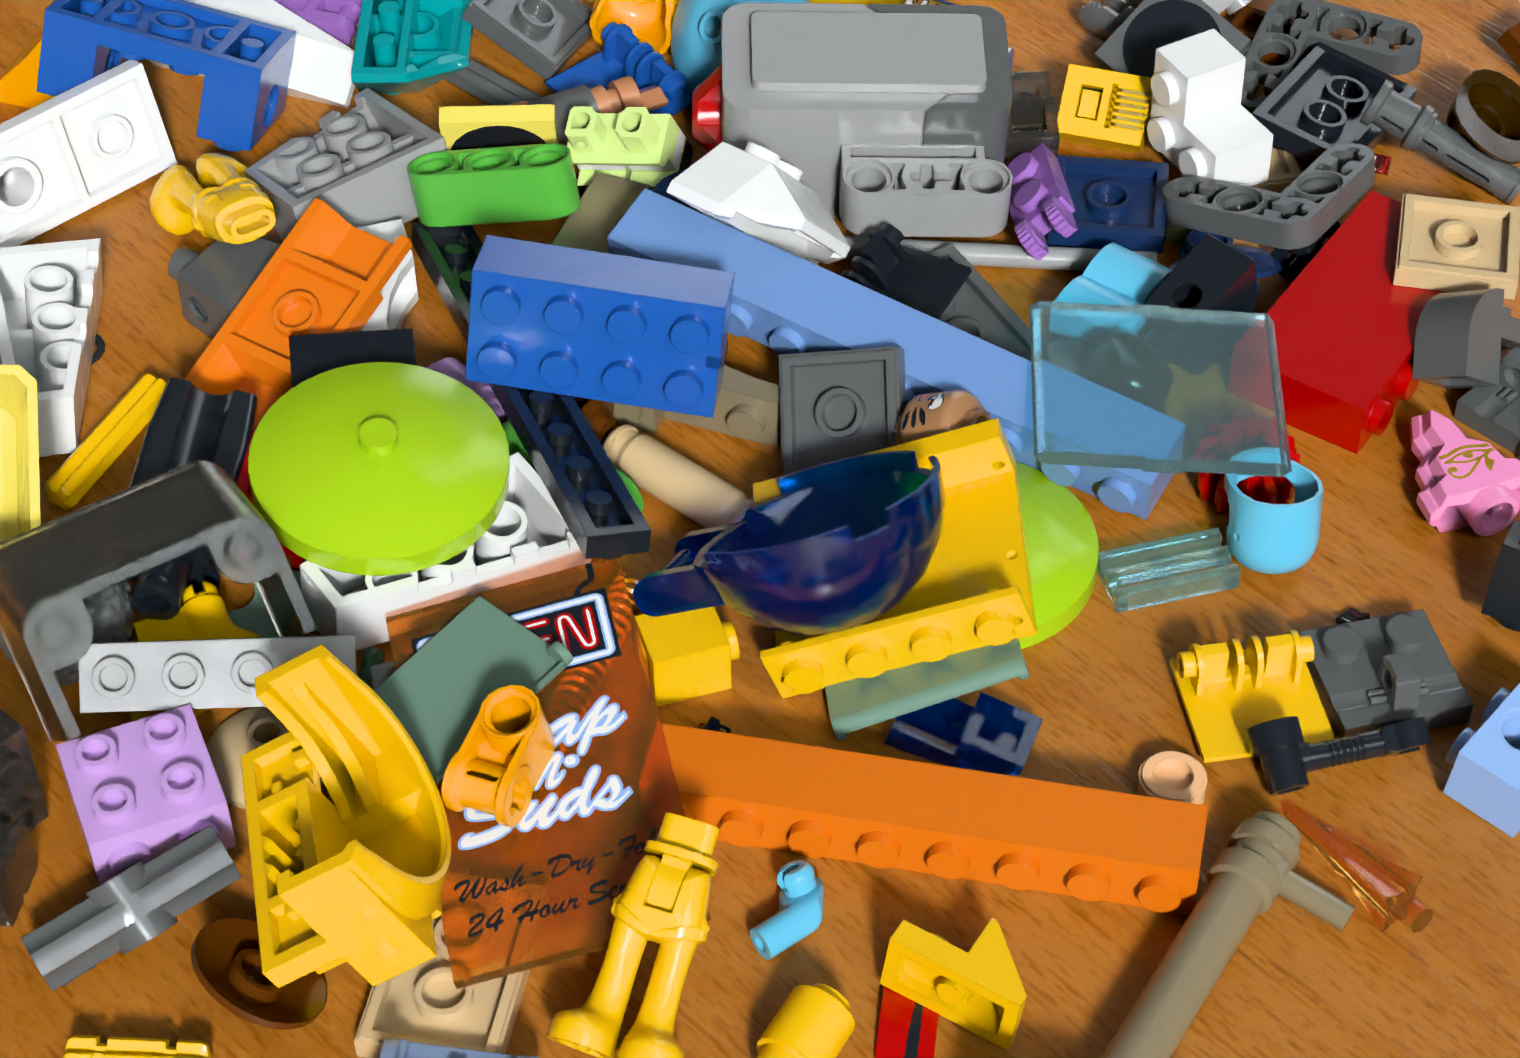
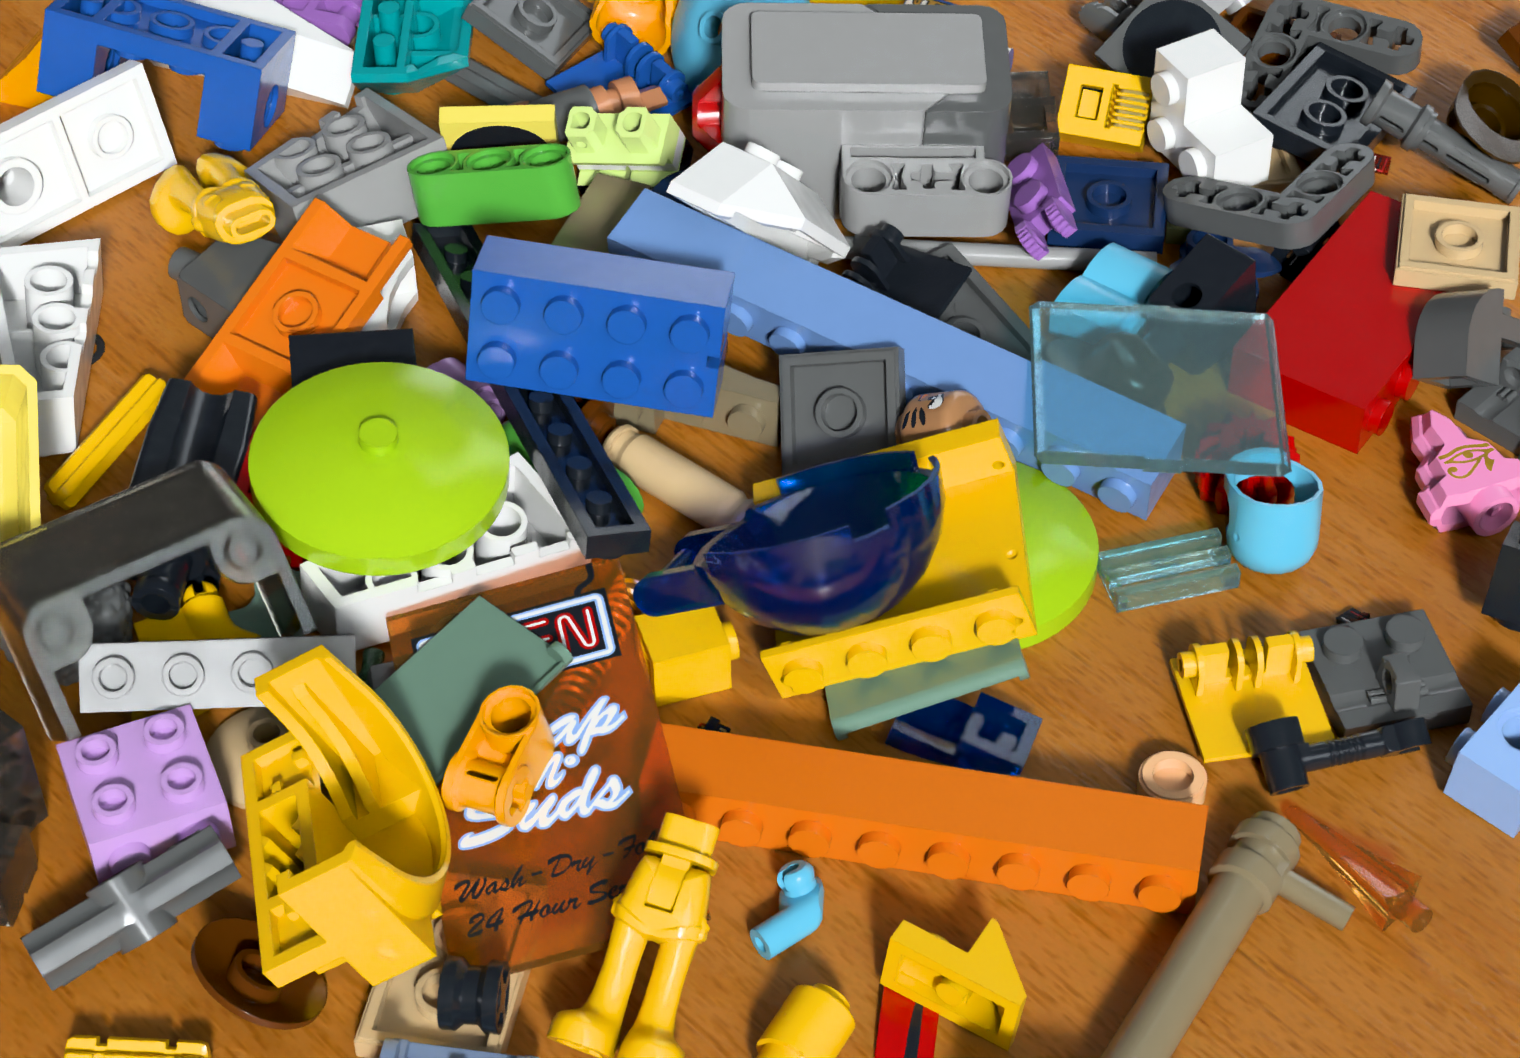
(473, 995): none -> black wheel

